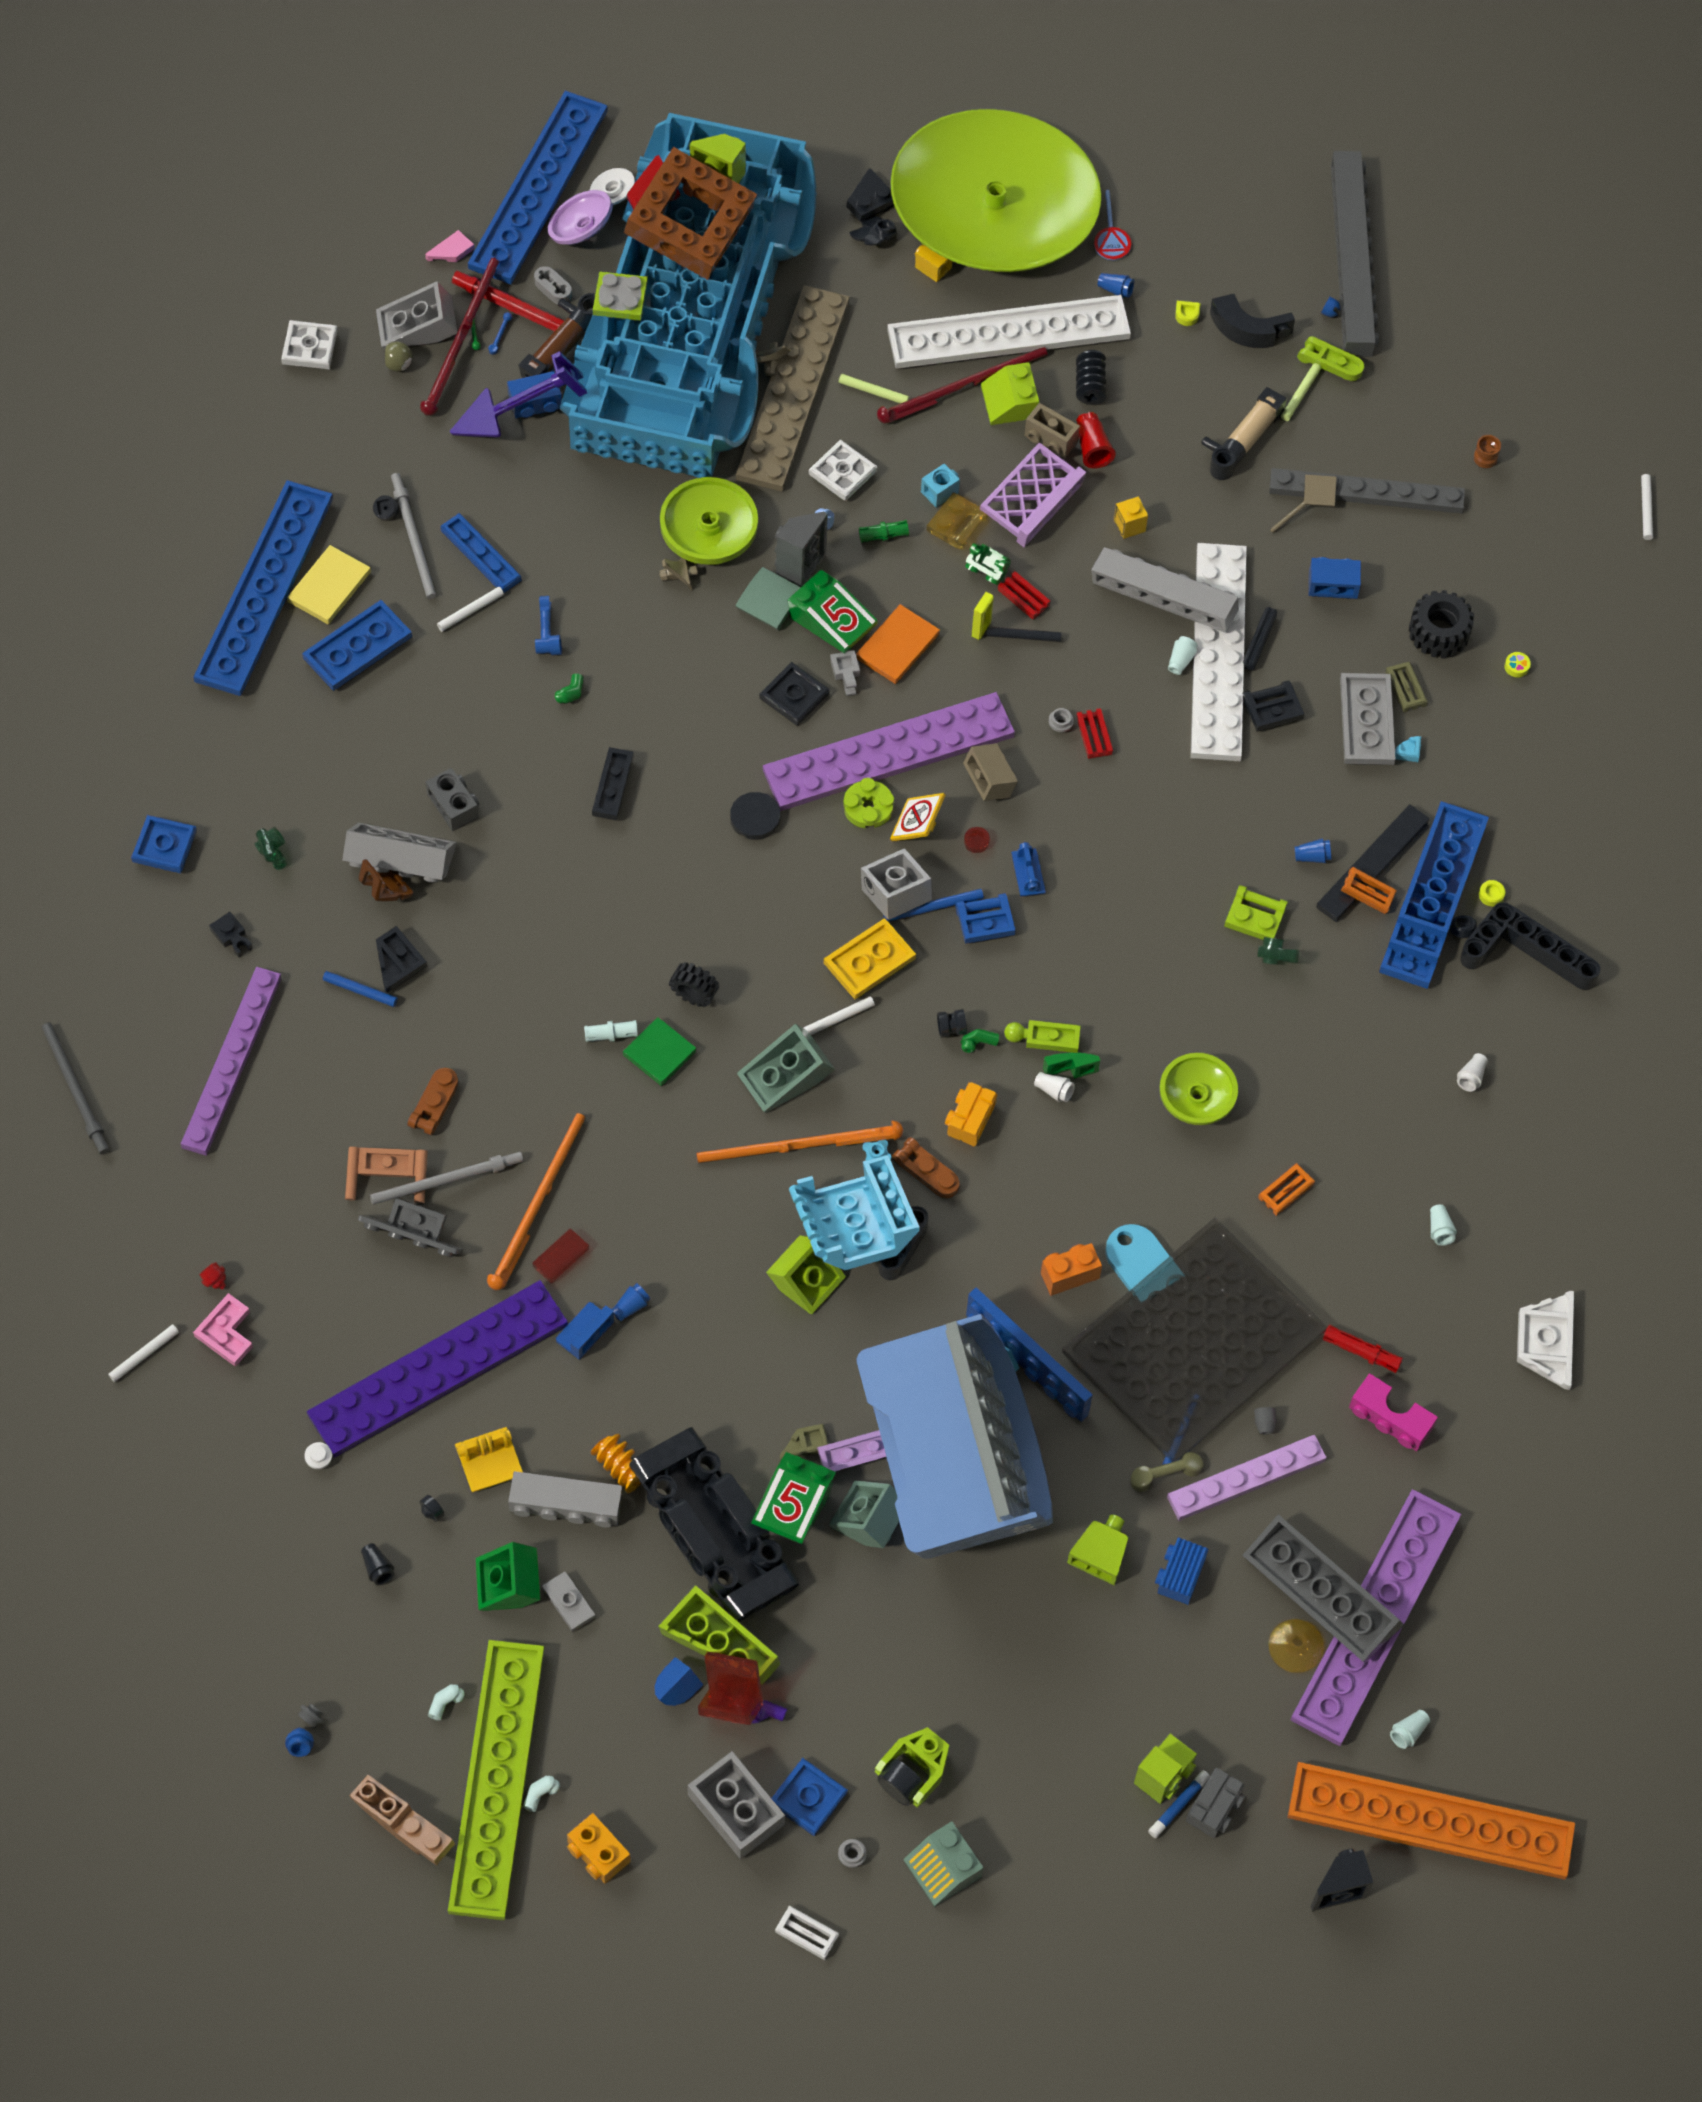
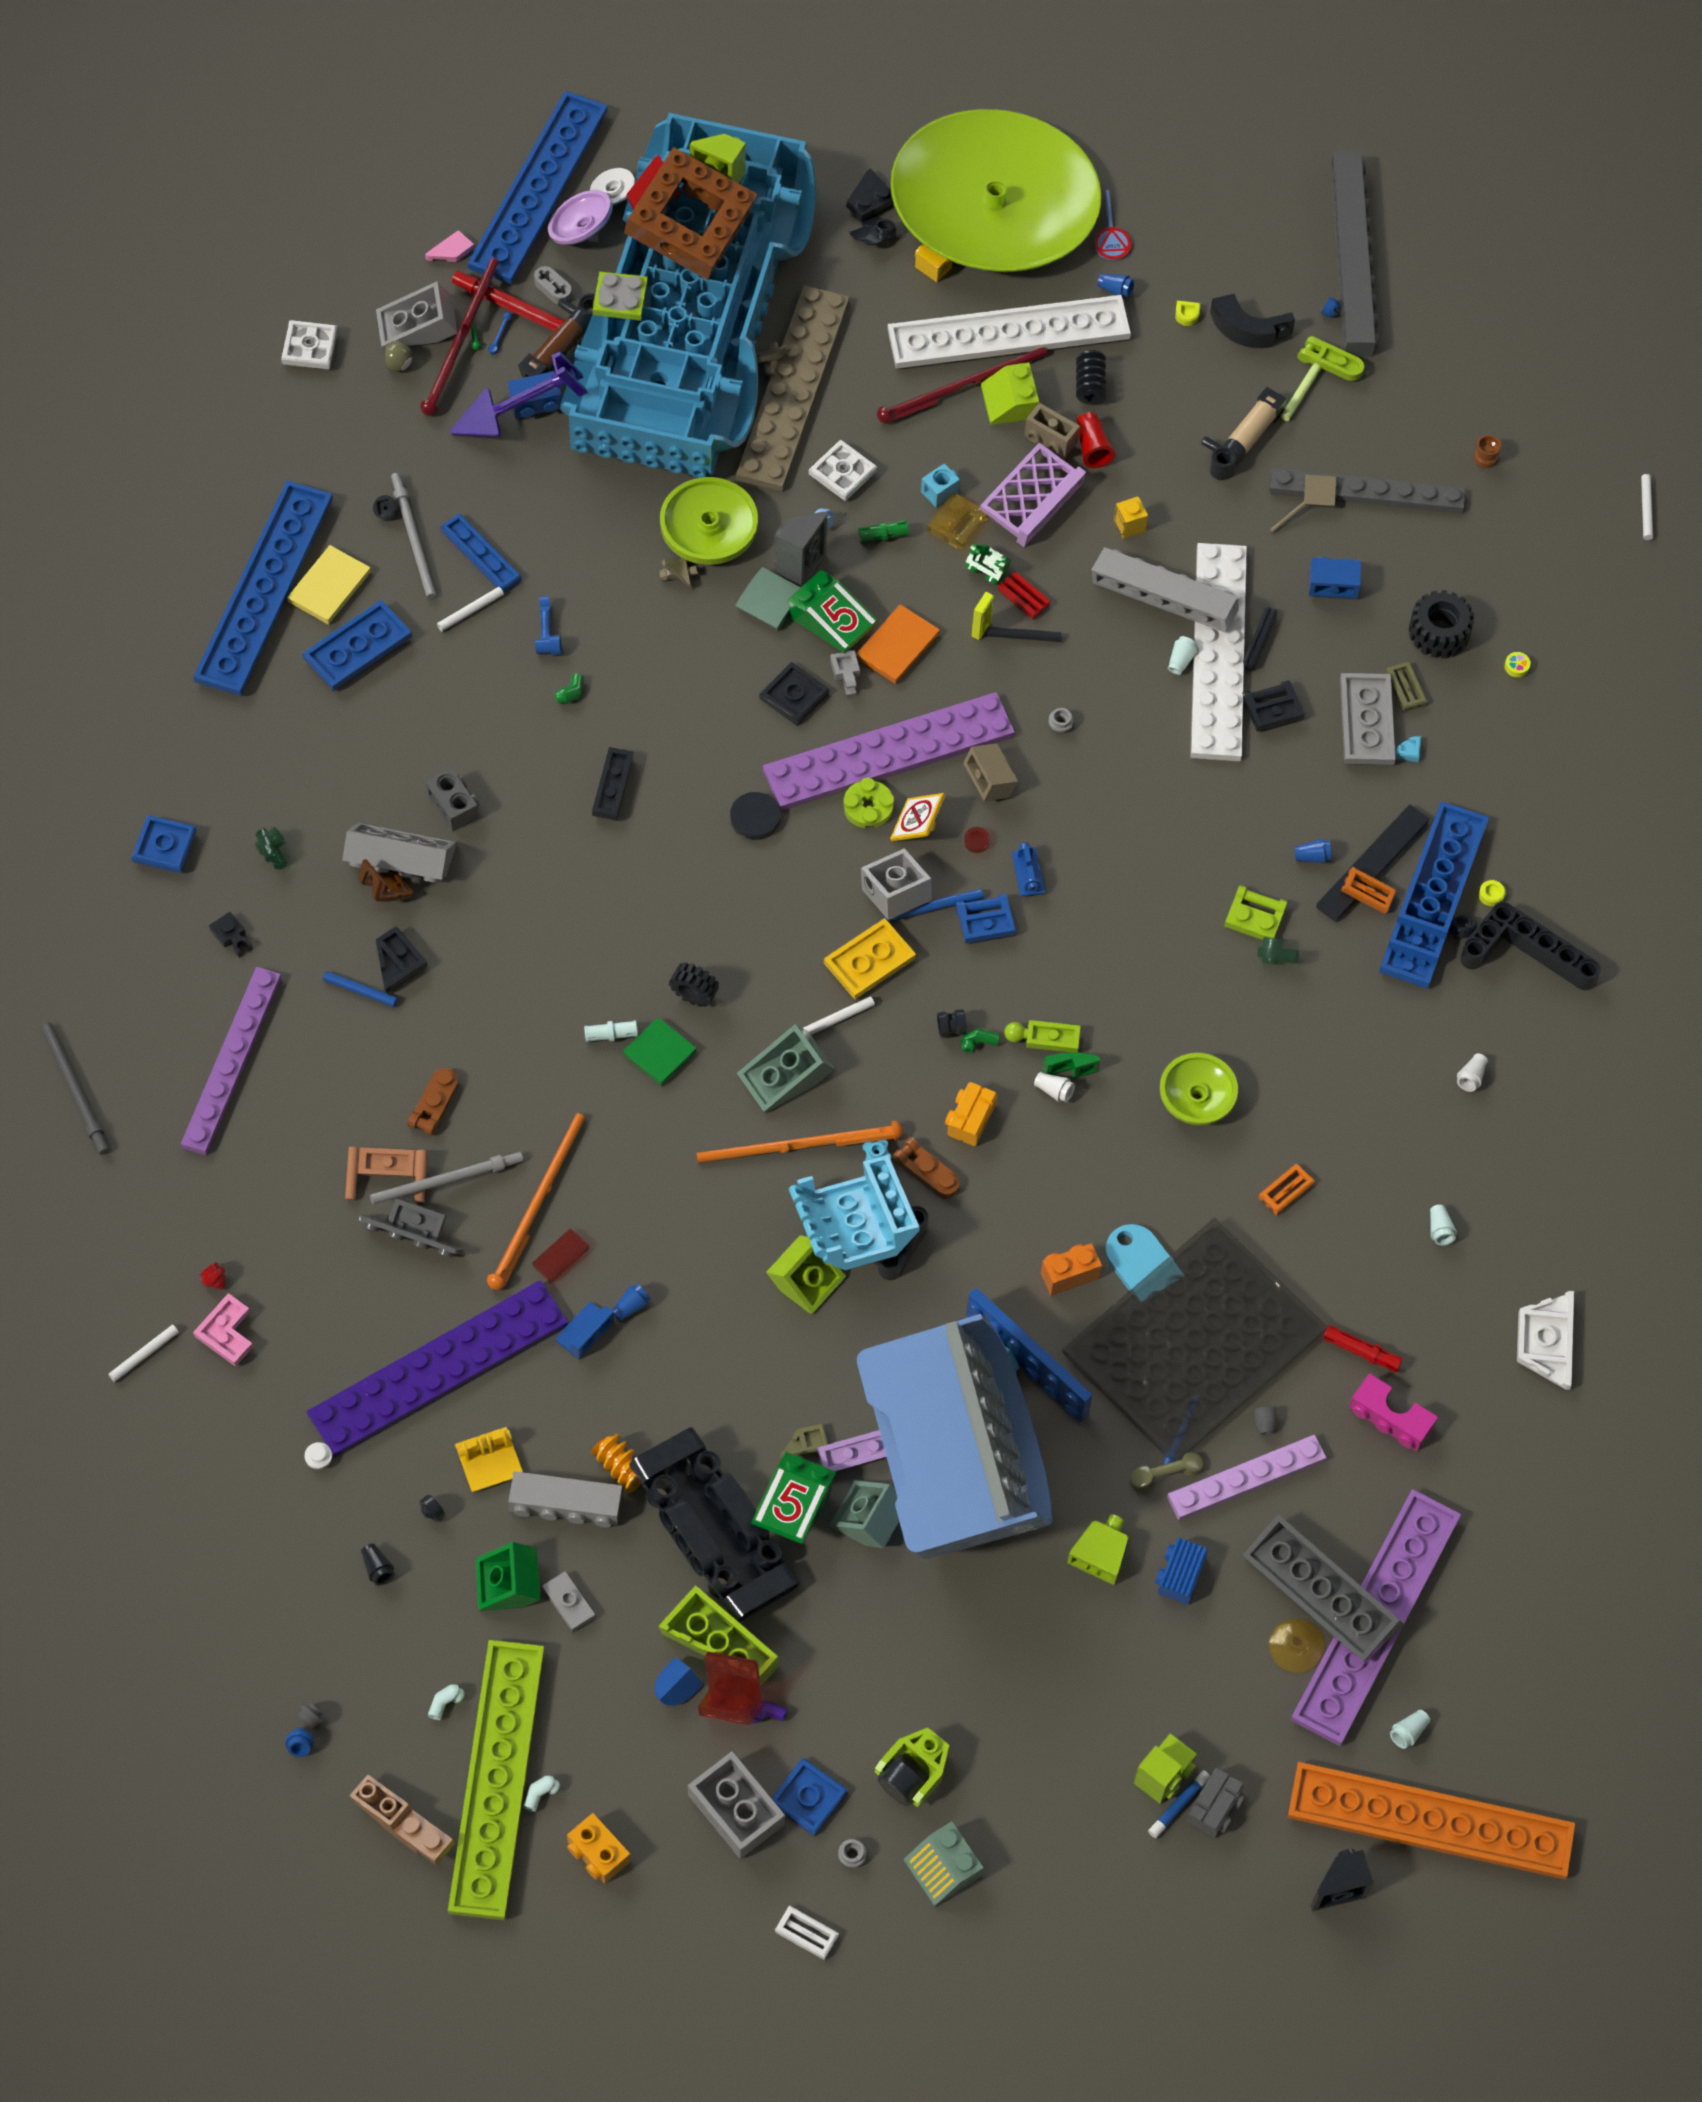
(873, 389): yellowish green bar -> none
(1090, 716): red tile -> none

